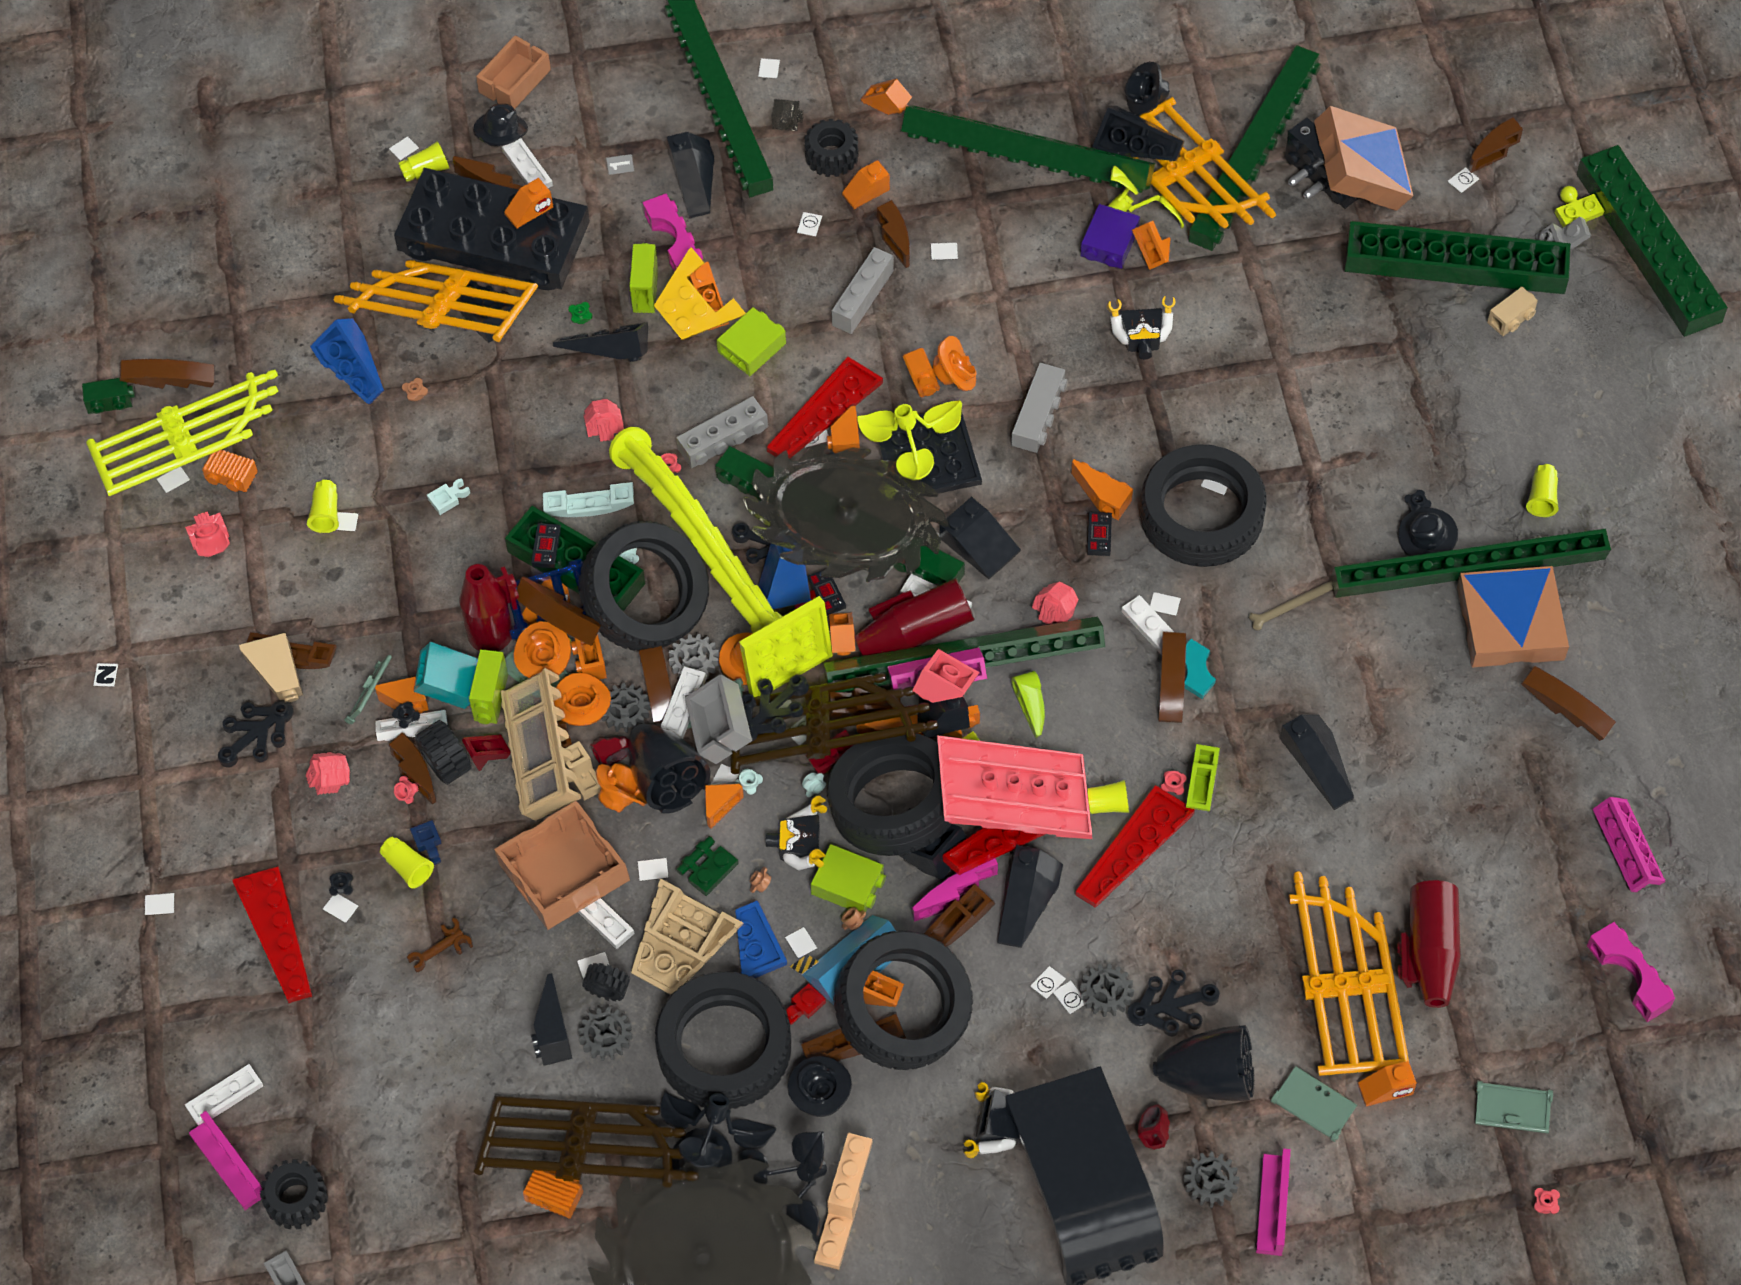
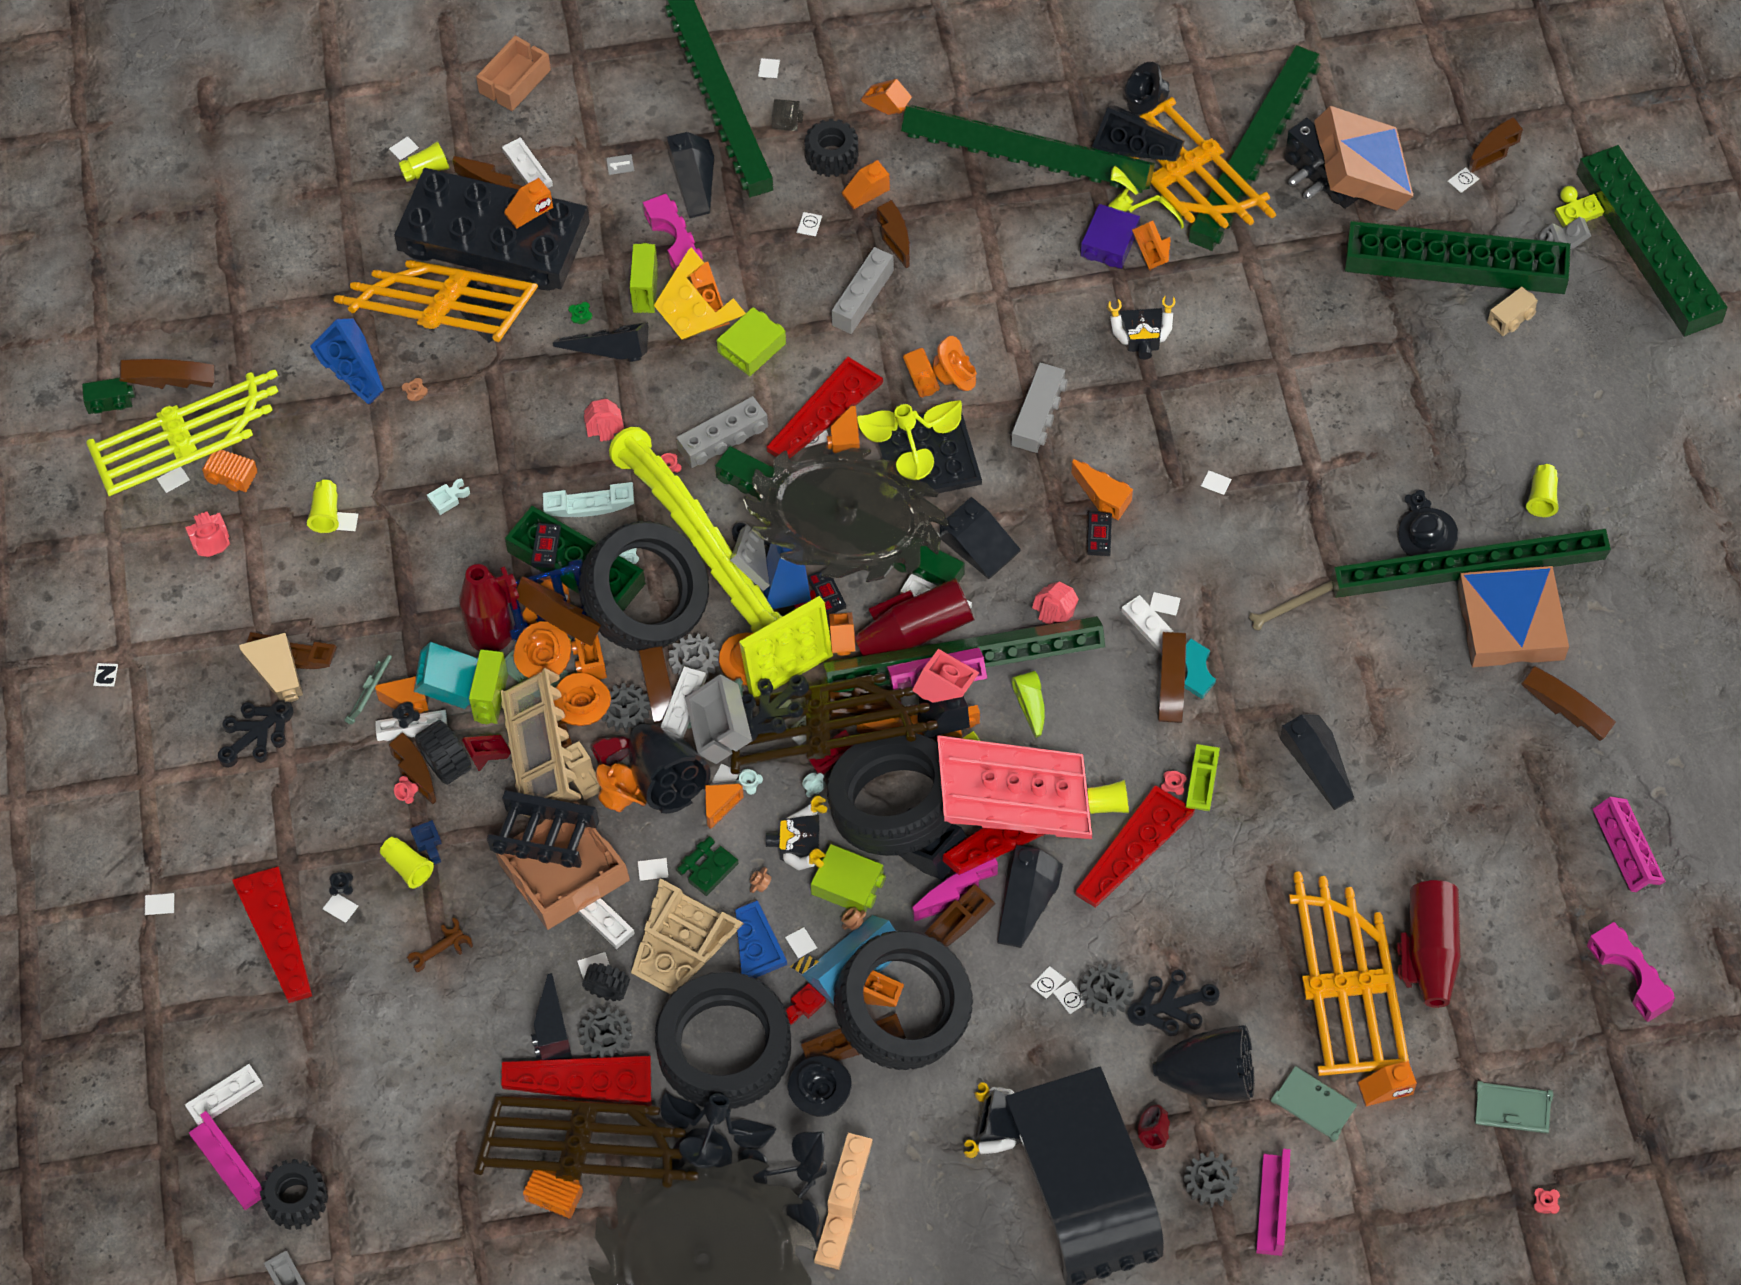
(328, 772): coral hair -> none
(500, 126): black hat -> none
(540, 808): none -> black fence
(590, 1078): none -> red wing
(751, 557): none -> light grey wing
(944, 251): white sticker -> none
(1202, 463): black tyre -> none

